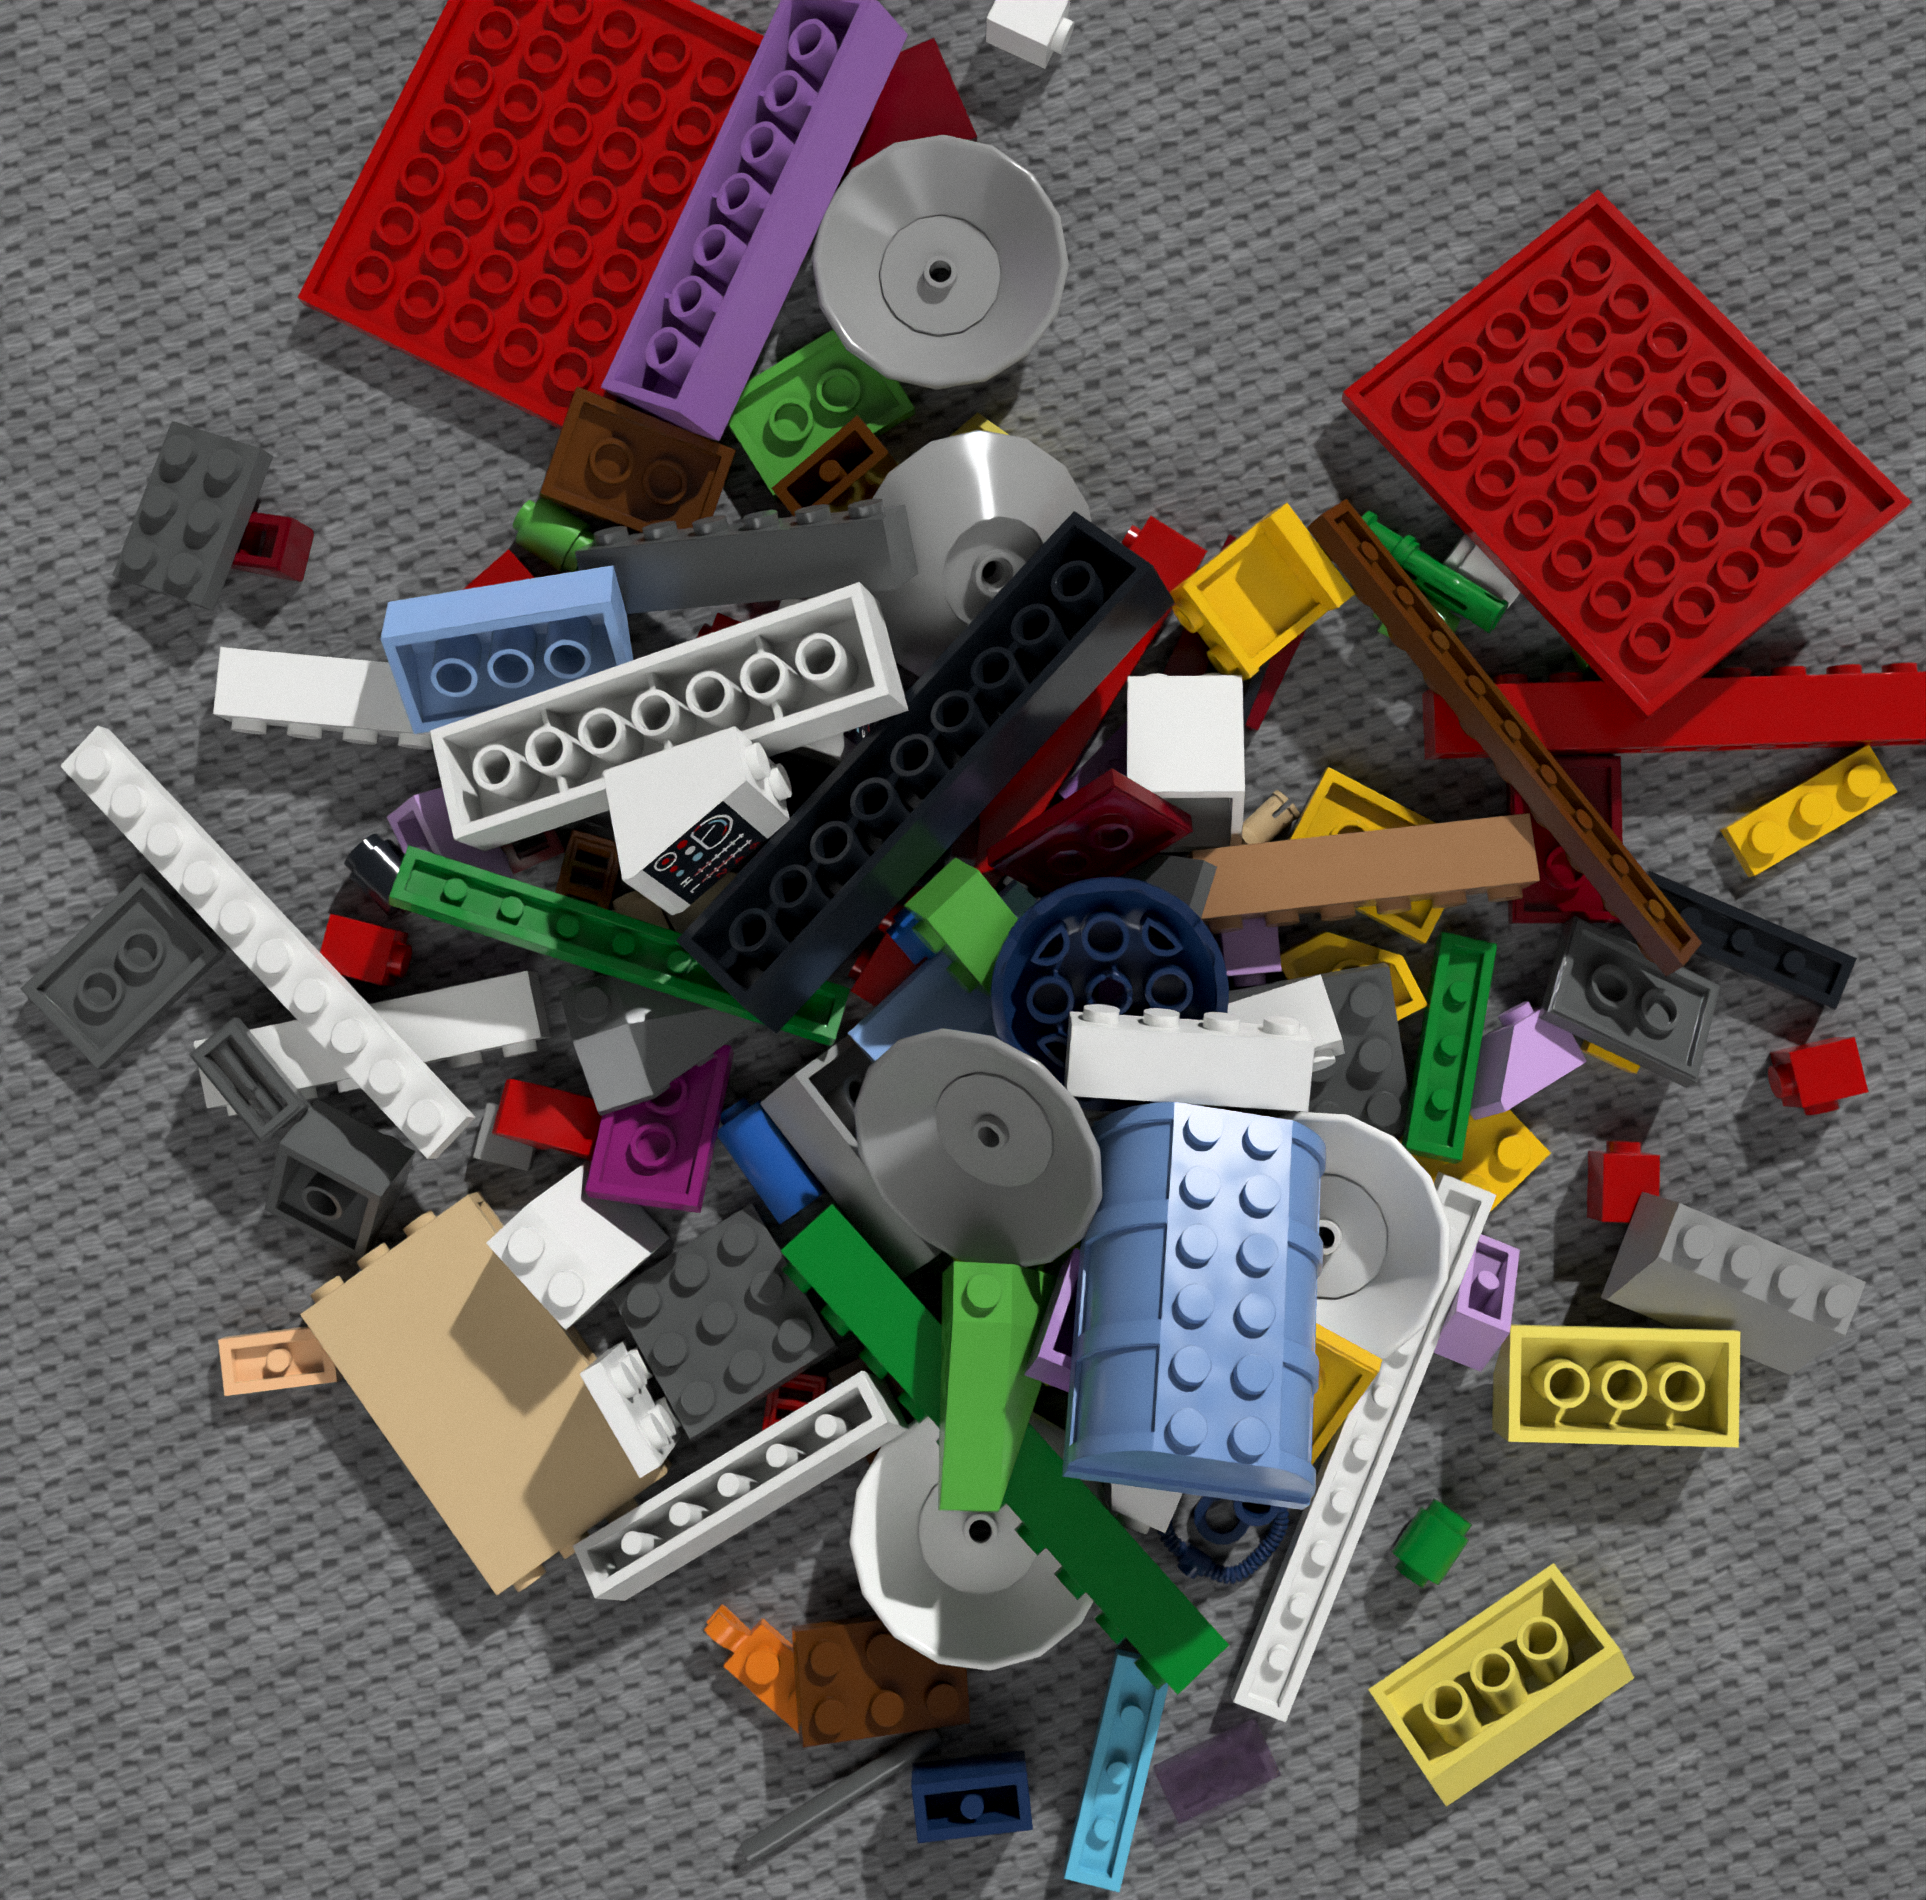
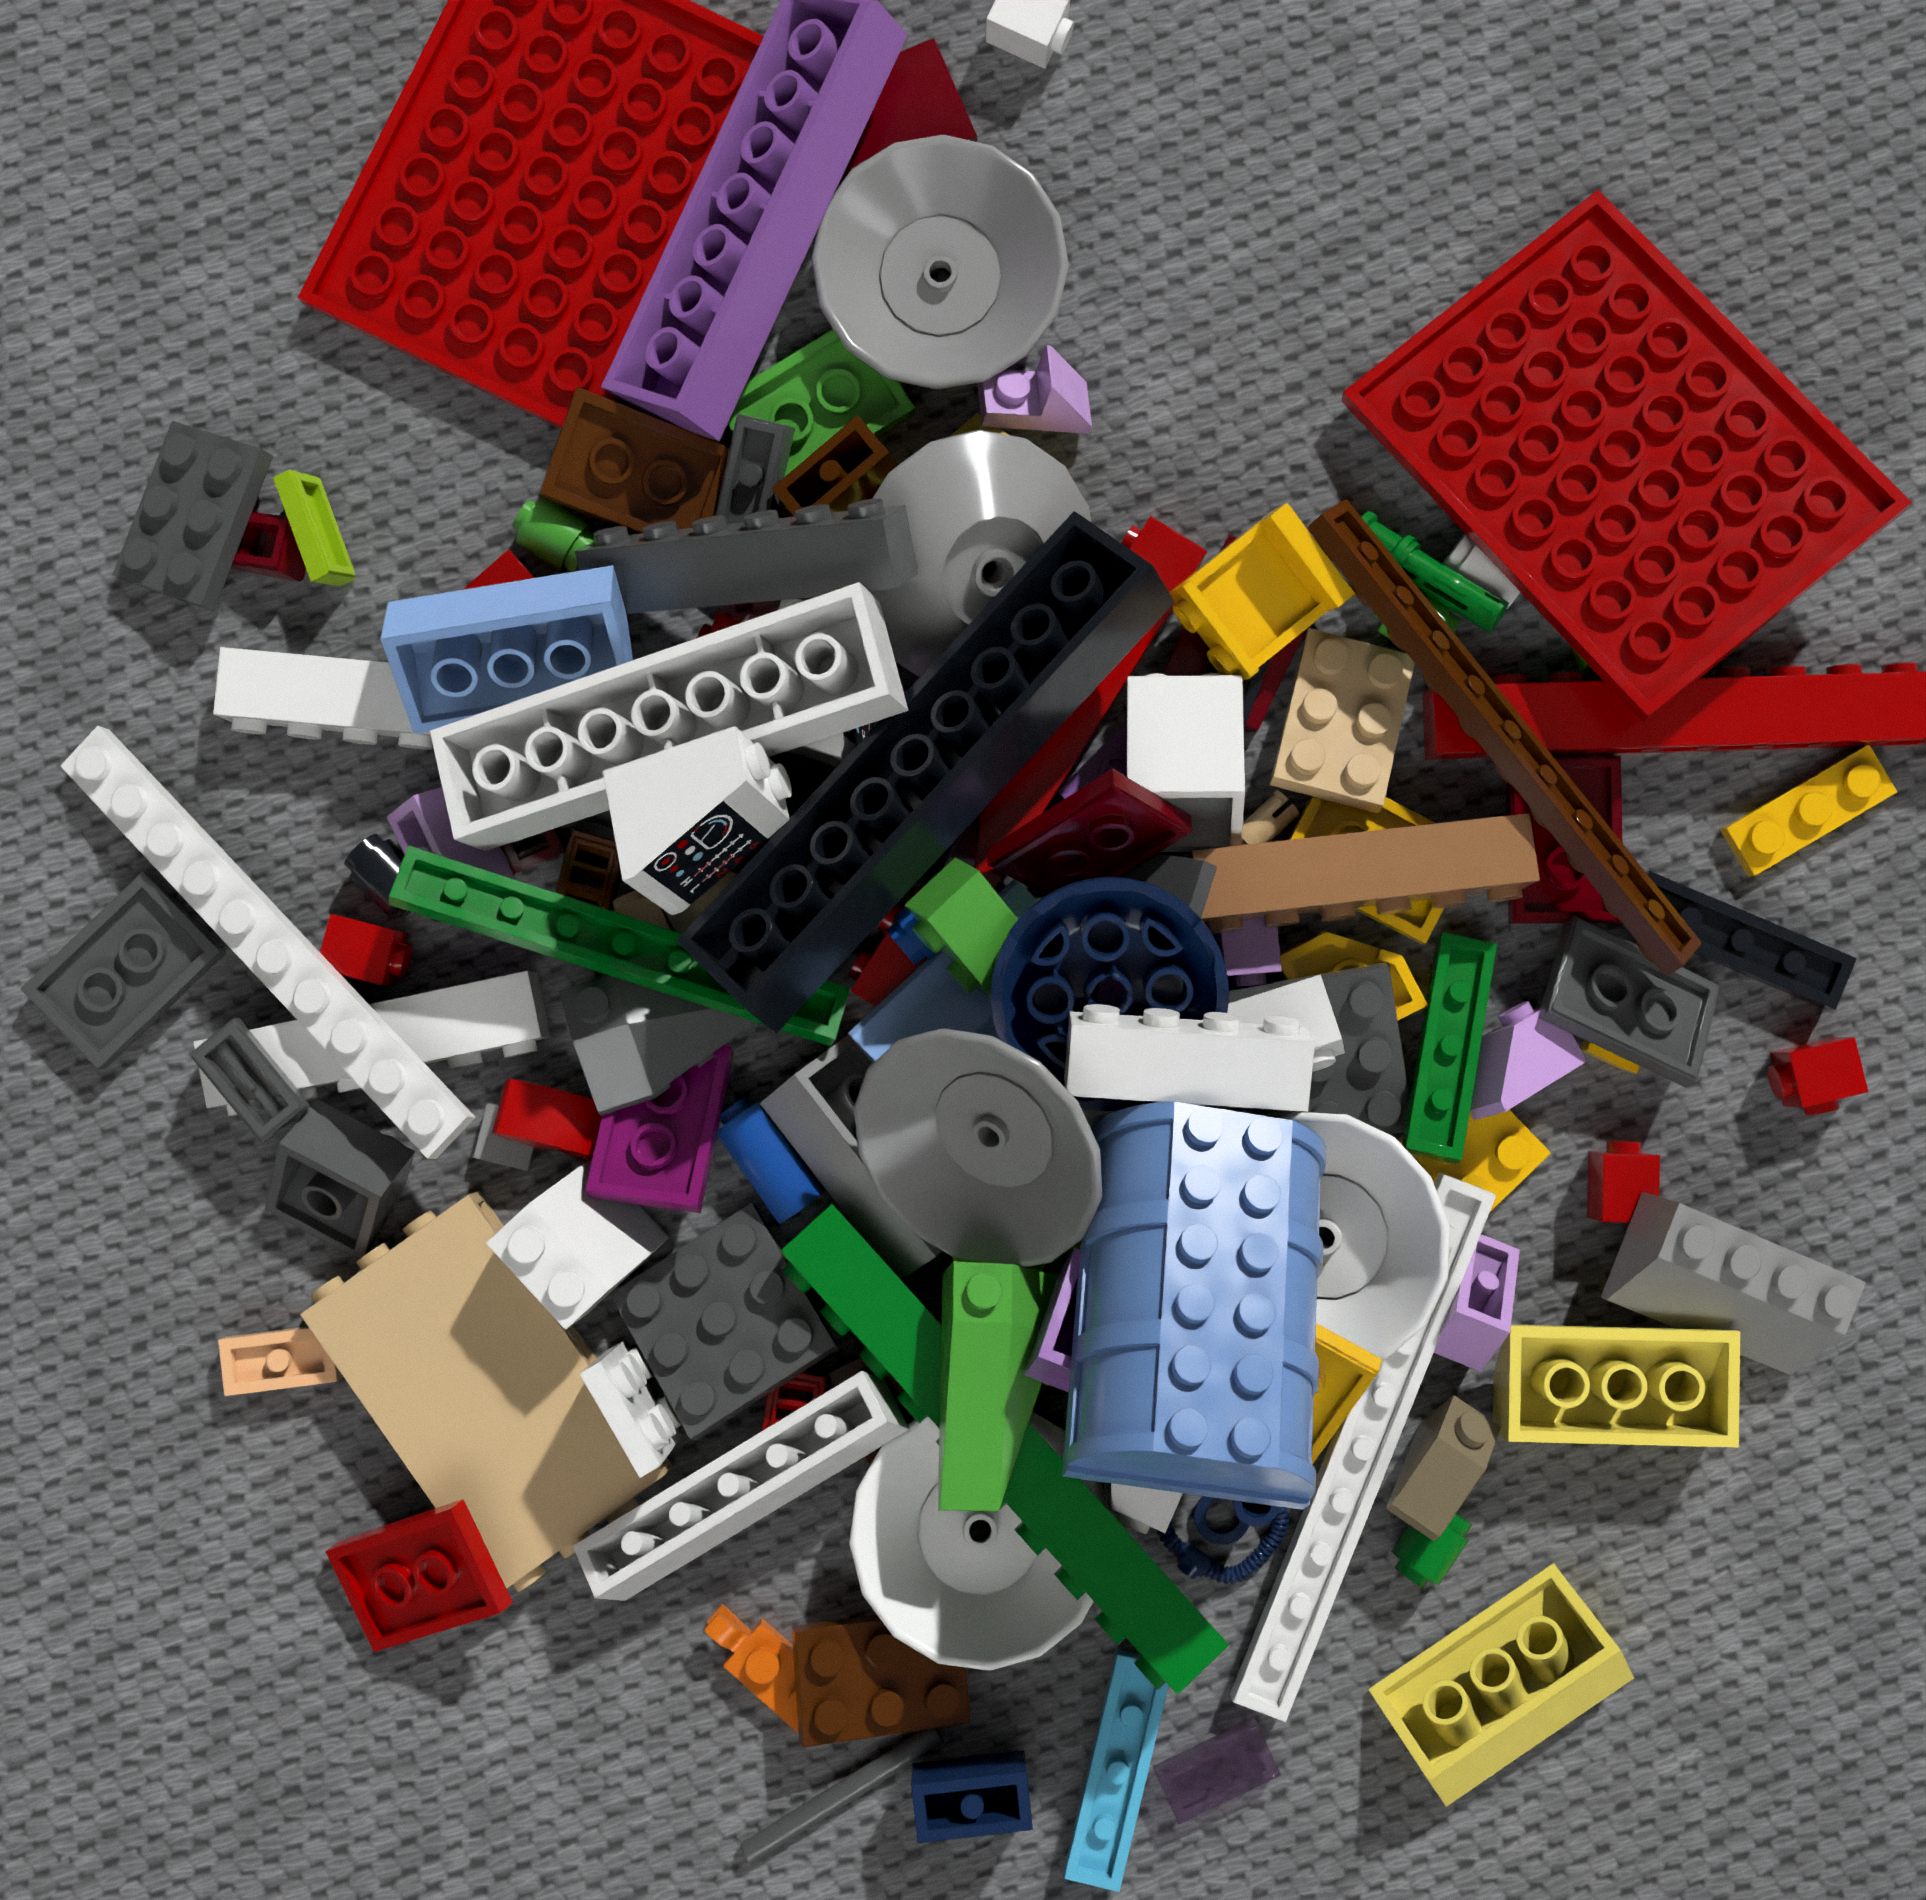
(314, 528): none -> lime tile
(419, 1576): none -> red plate
(753, 467): none -> dark grey tile
(1037, 400): none -> lavender slope
(1343, 721): none -> tan plate
(1442, 1466): none -> dark tan slope

